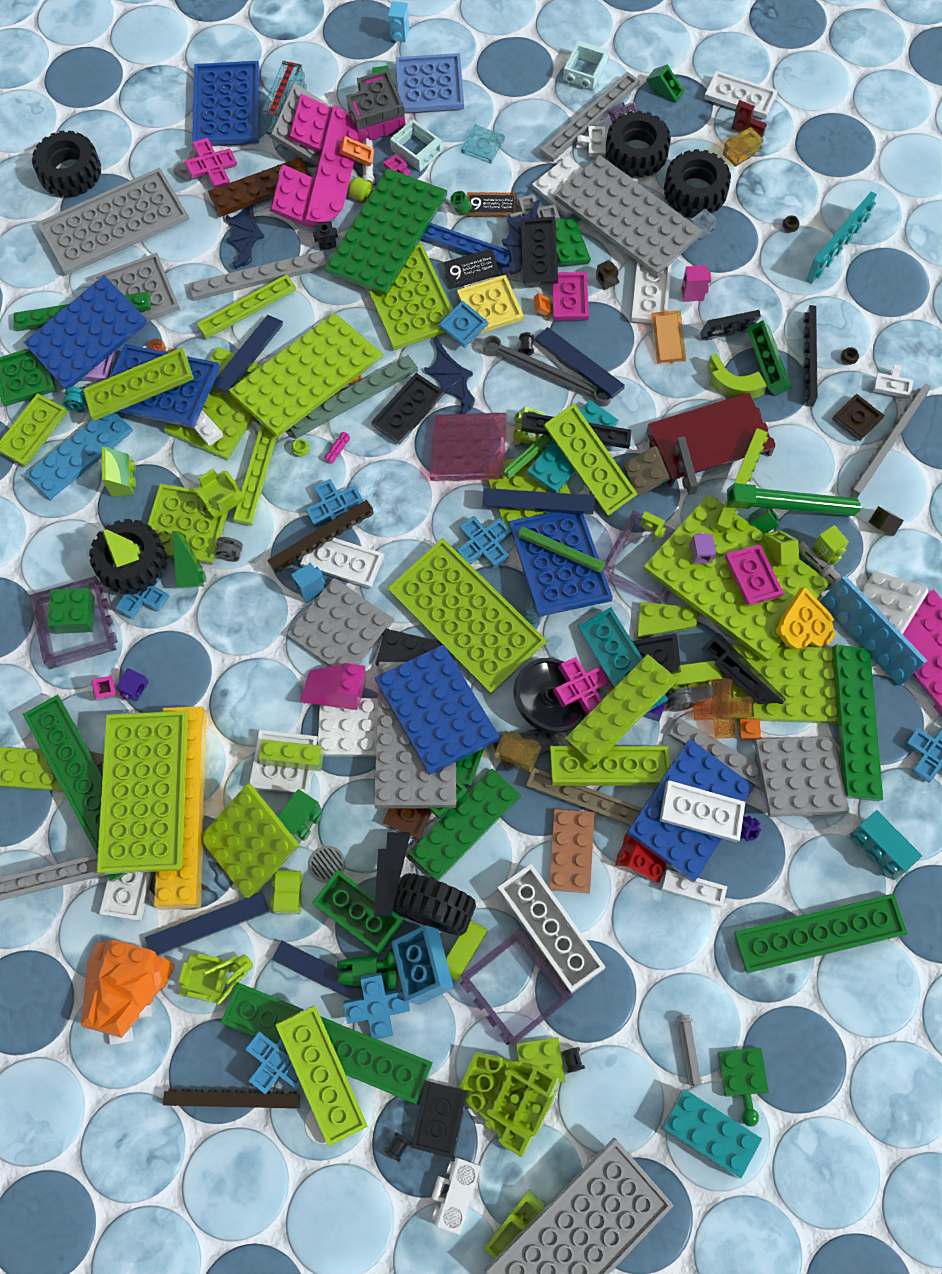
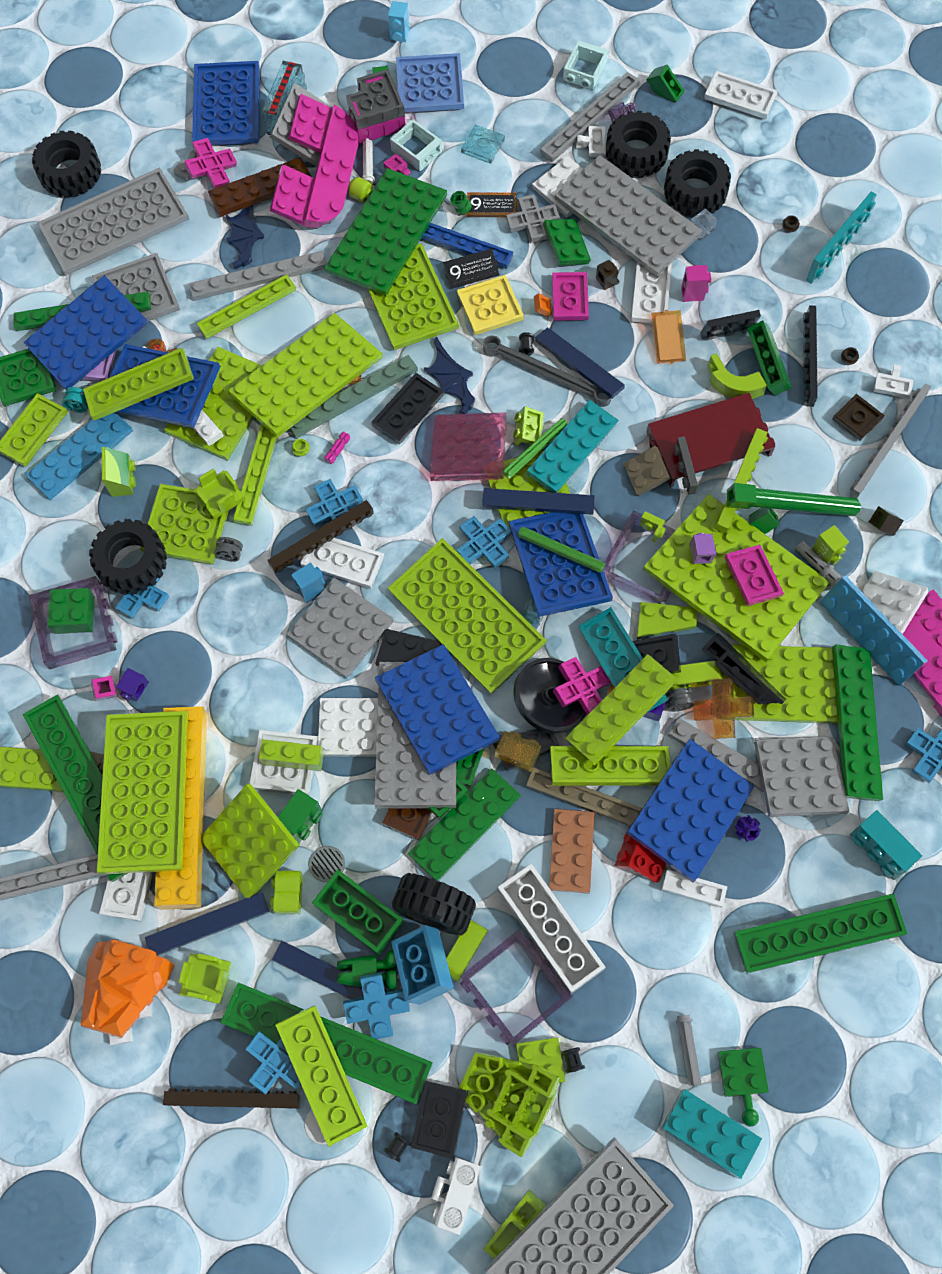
(120, 548): lime slope -> none
(187, 567): green slope -> none
(240, 968): lime plant -> none
(247, 354): dark blue tile -> none
(325, 235): black brick -> none
(335, 686): dark pink slope -> none
(356, 151): orange plate -> none
(389, 870): black wedge -> none
(463, 324): dark azure plate -> none
(514, 241): dark blue animal -> none
(539, 251): black plate -> none
(590, 459): lime plate -> none
(607, 434): black plate -> none
(702, 811): white plate -> none
(743, 146): clear yellow brick -> none
(744, 120): dark red plate -> none
(749, 729): orange plate -> none
(782, 547): lime slope -> none
(805, 622): yellow plate -> none

